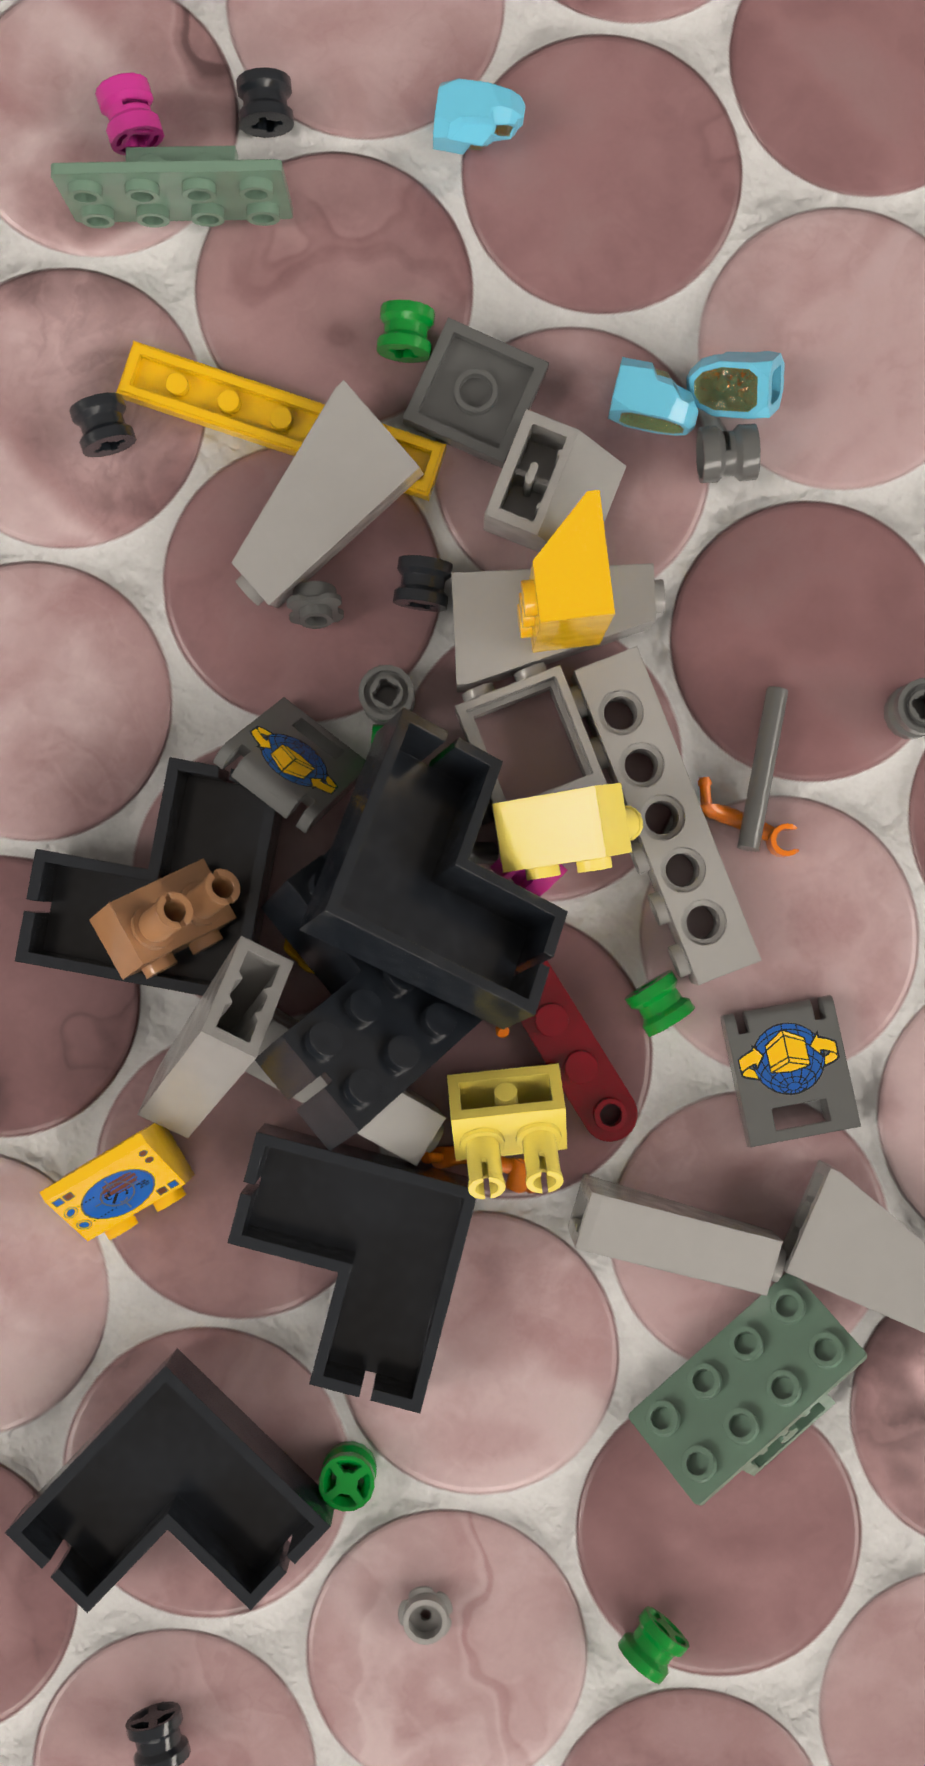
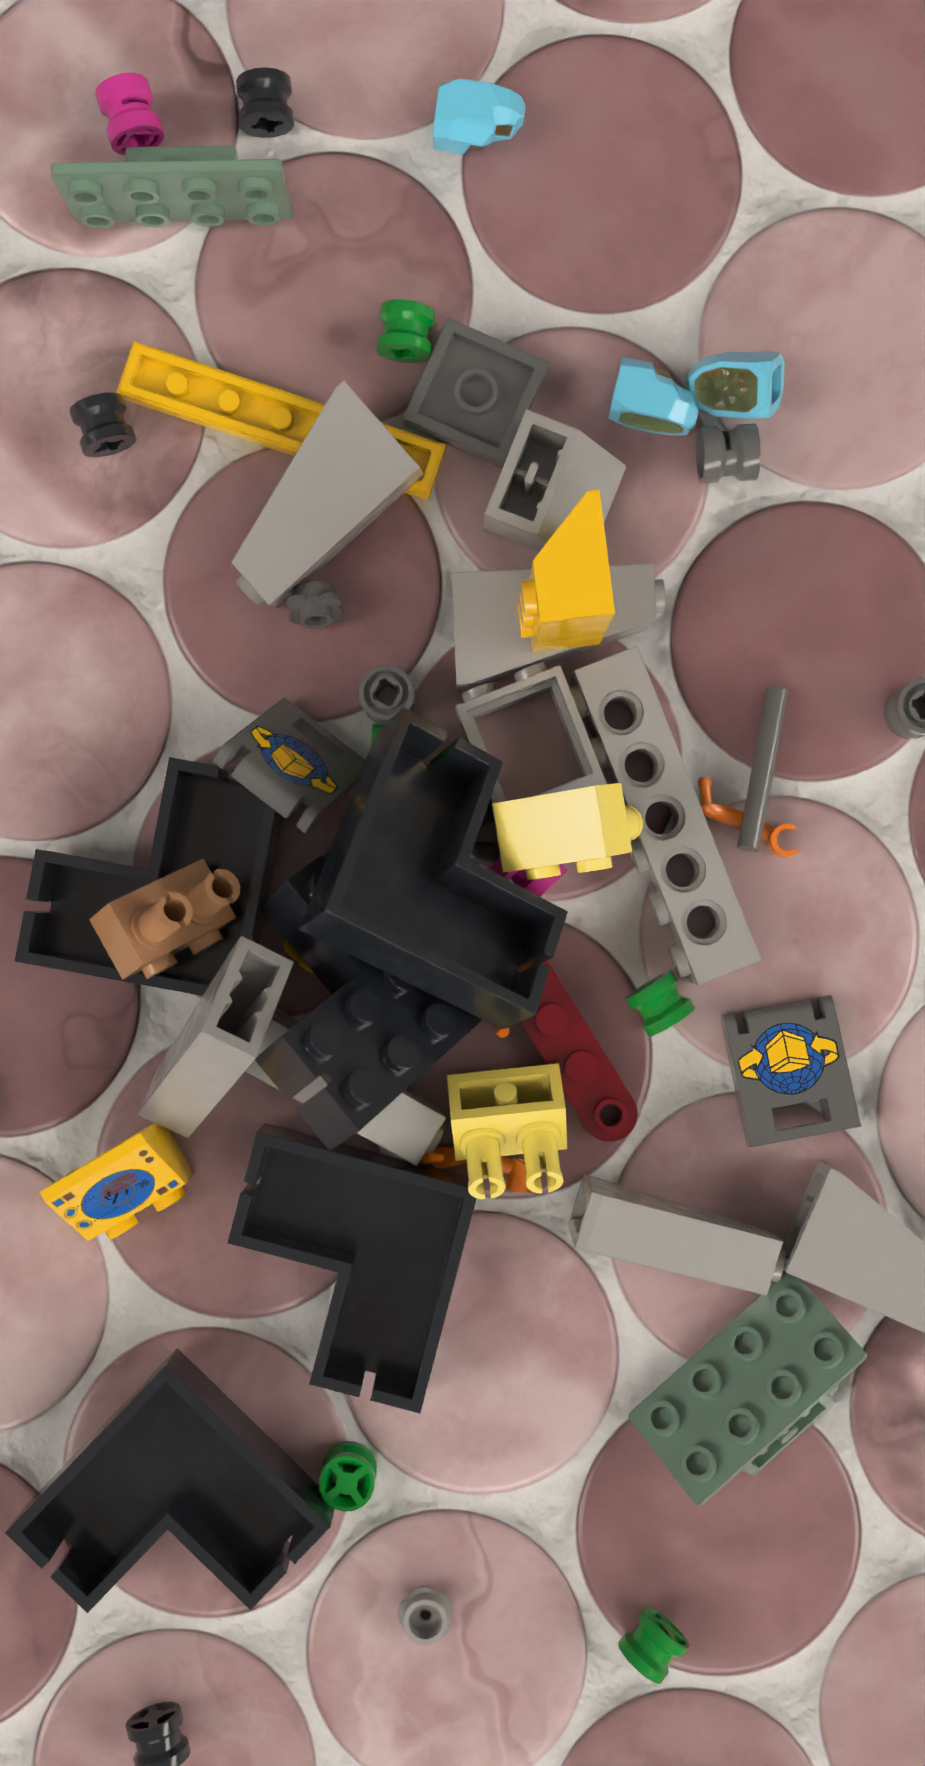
(422, 583): black wheel -> none

